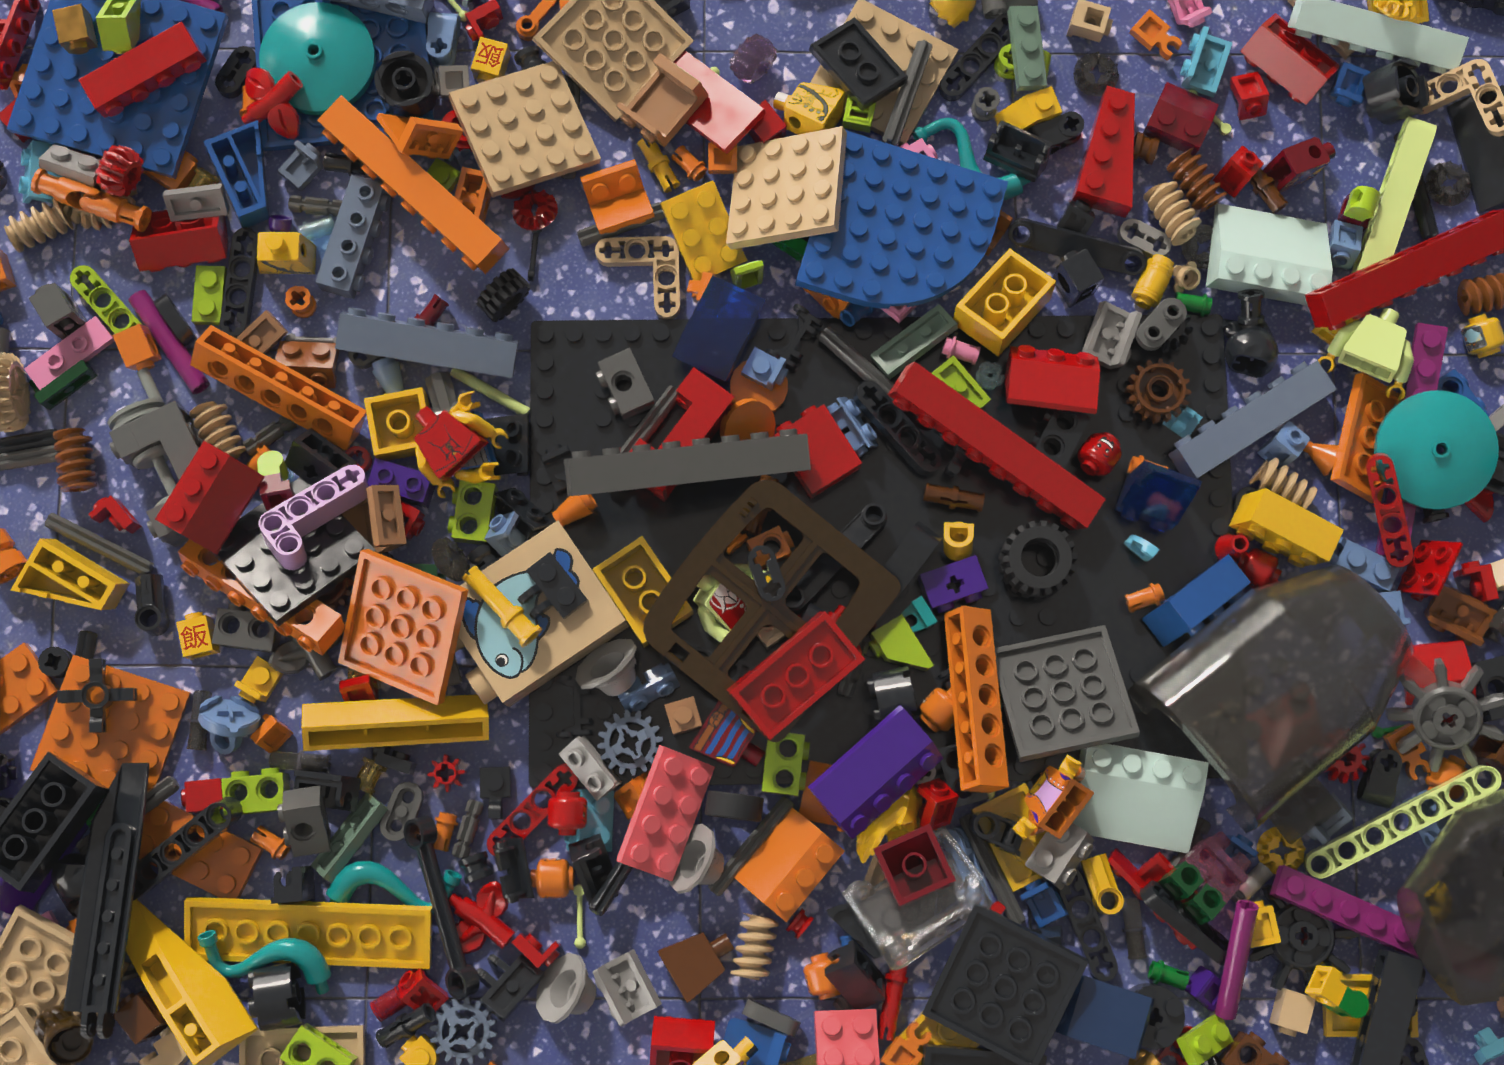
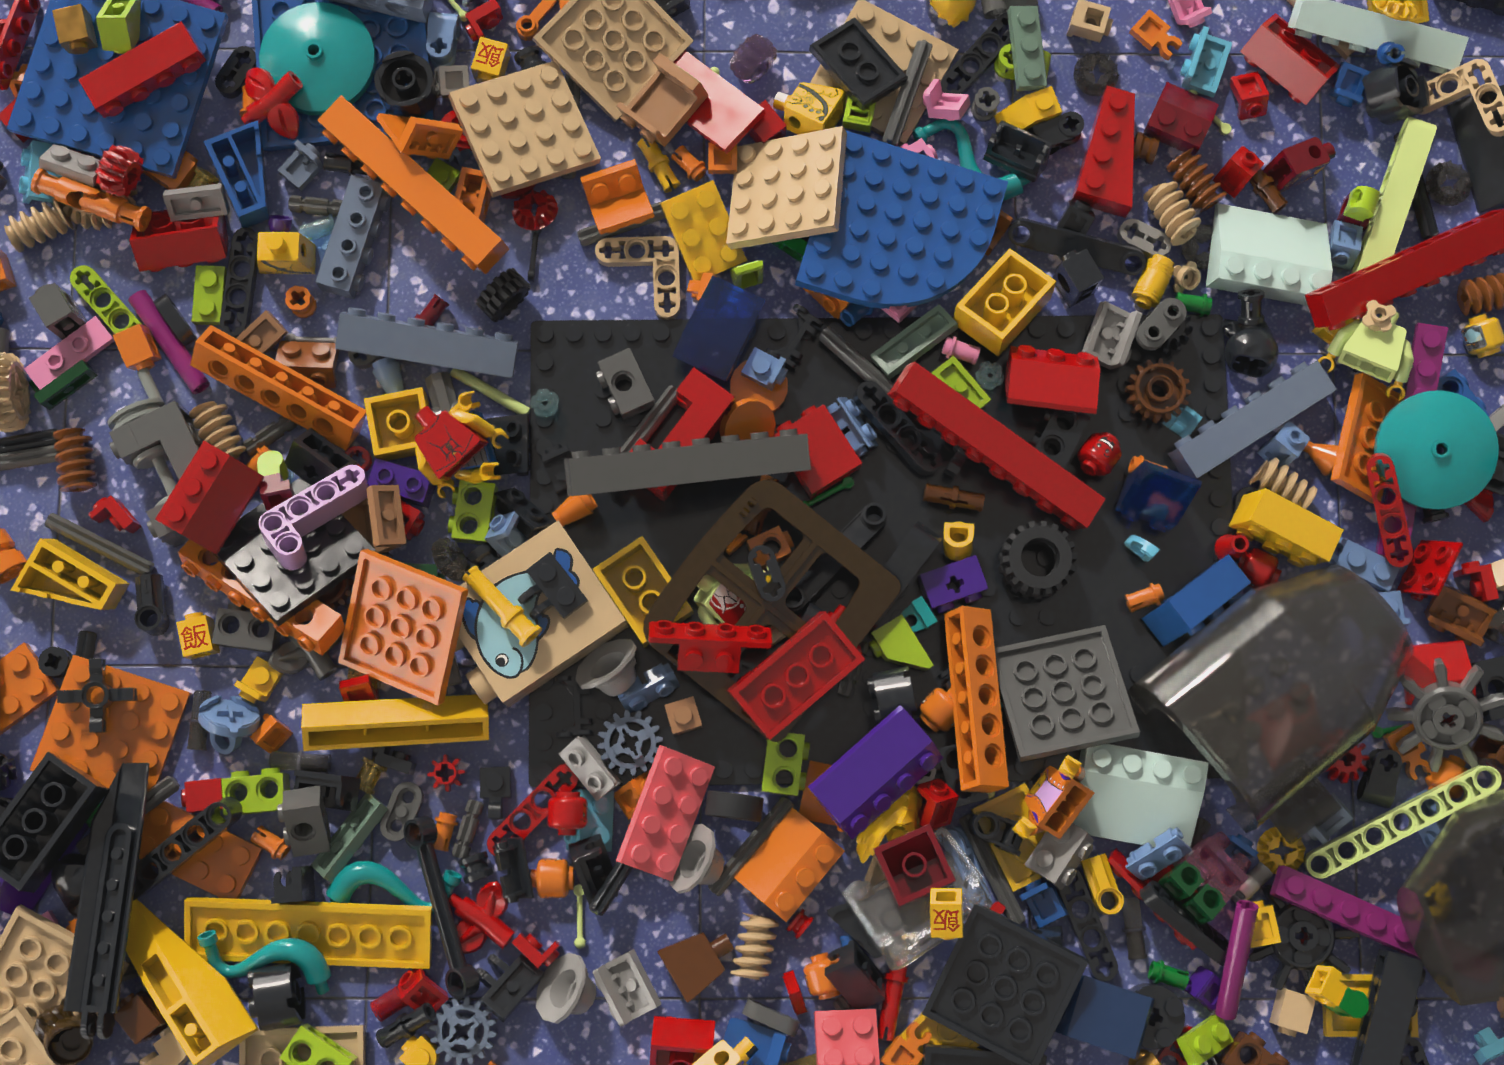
(544, 395): none -> clear light blue plate
(709, 645): none -> red bracket
(727, 738): torso -> none
(794, 992): none -> red tile
(847, 483): none -> green hinge
(944, 105): none -> bright pink bracket
(946, 913): none -> yellow brick
(1148, 860): none -> medium blue hinge
(1378, 324): none -> tan plate
(1396, 53): none -> blue pin

